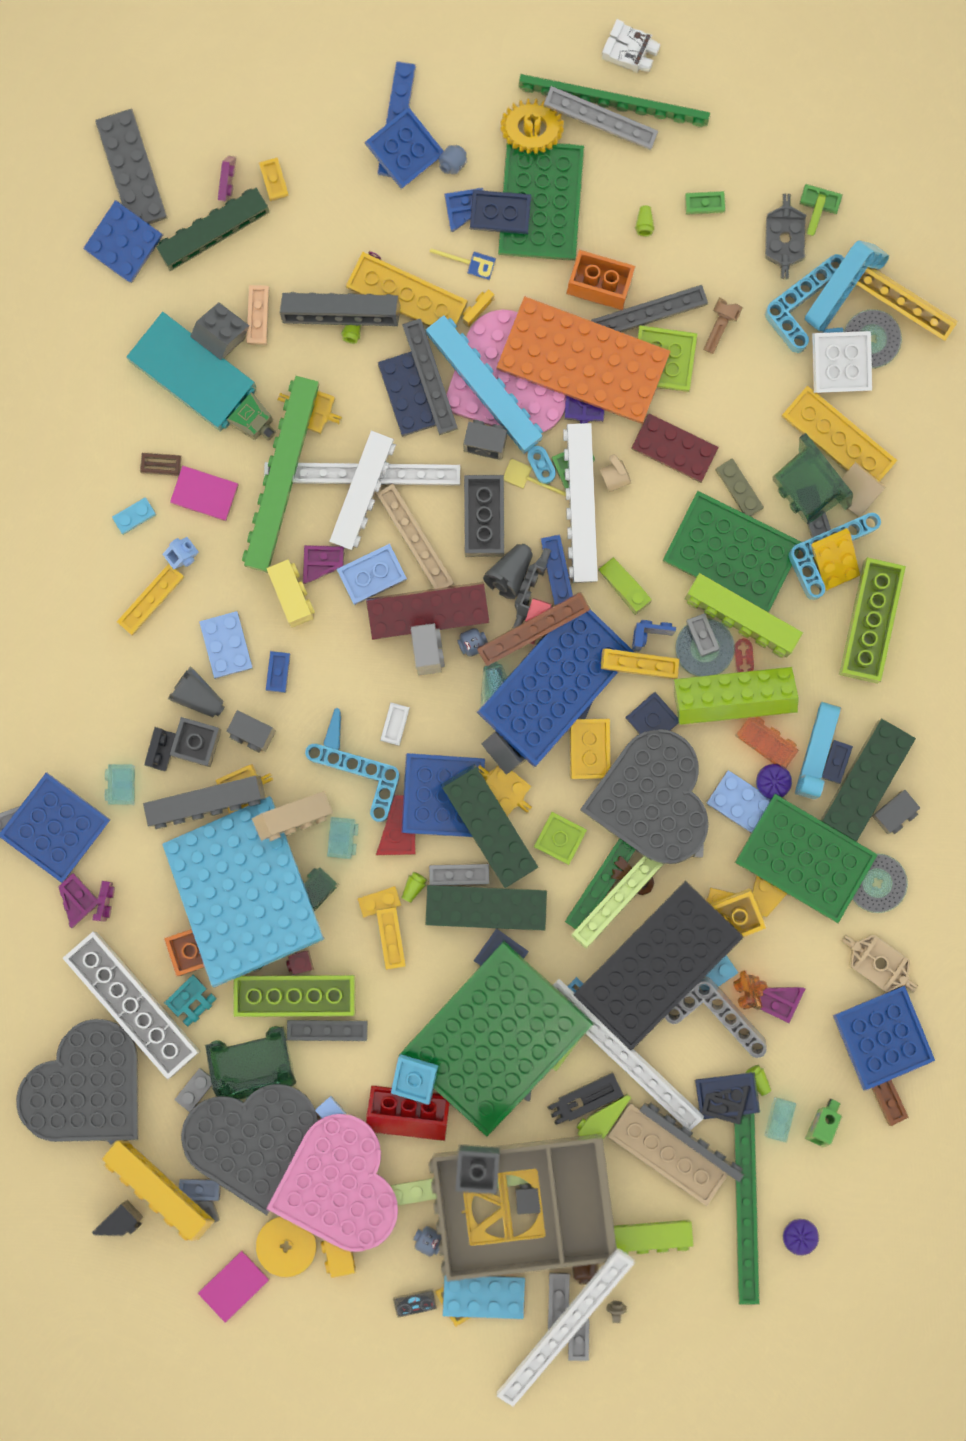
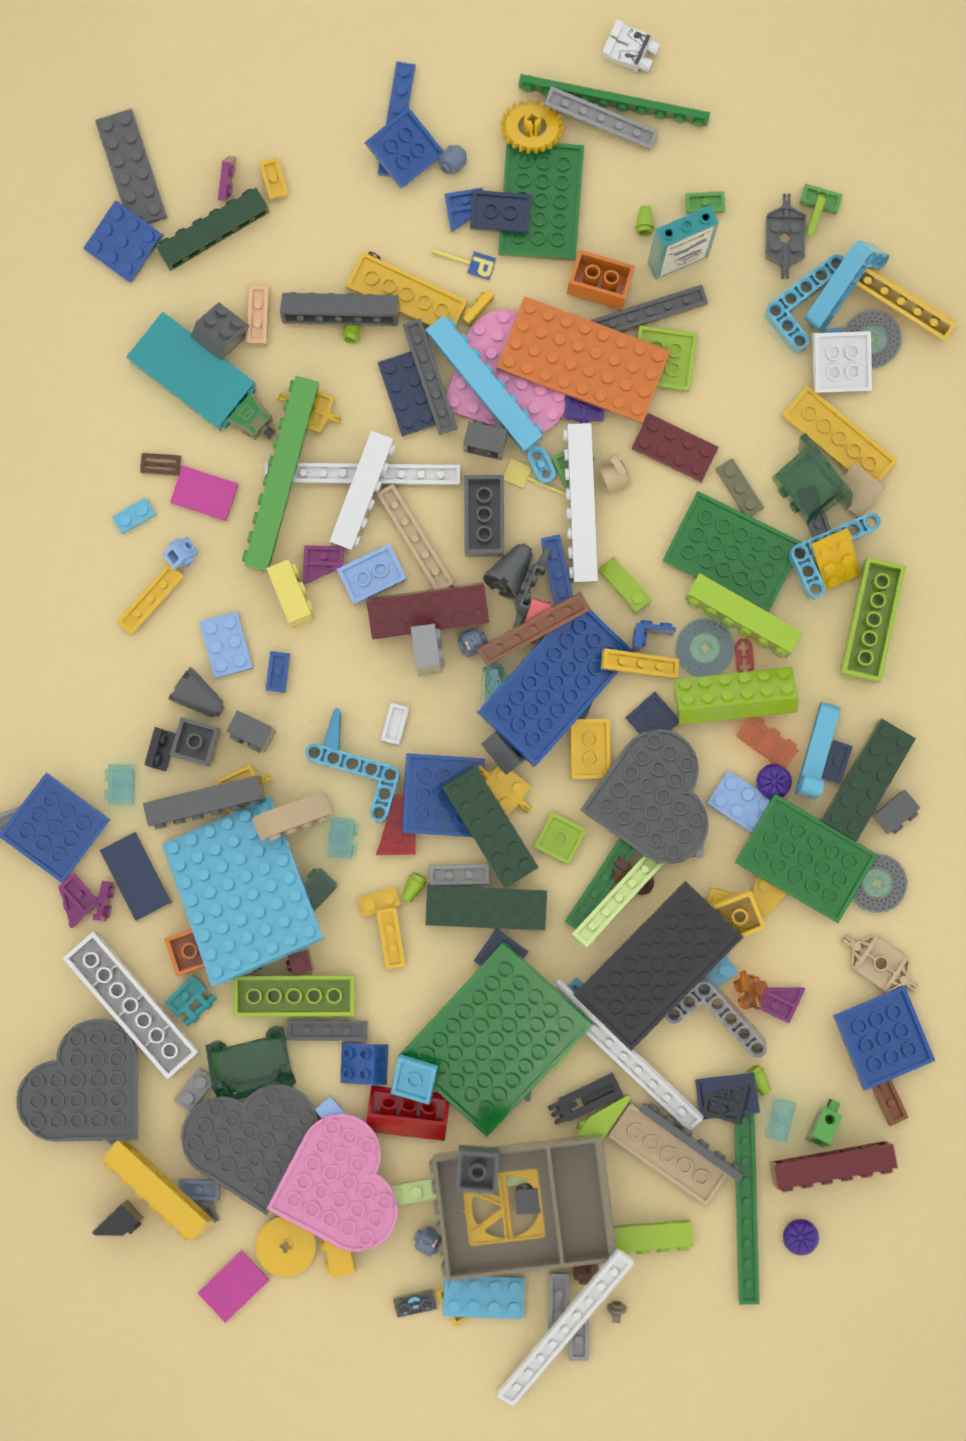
(135, 876): none -> dark blue tile
(364, 1064): none -> blue bracket
(682, 242): none -> teal brick
(702, 635): light grey plate -> none
(725, 313): medium nougat piece -> none
(833, 1165): none -> dark red brick

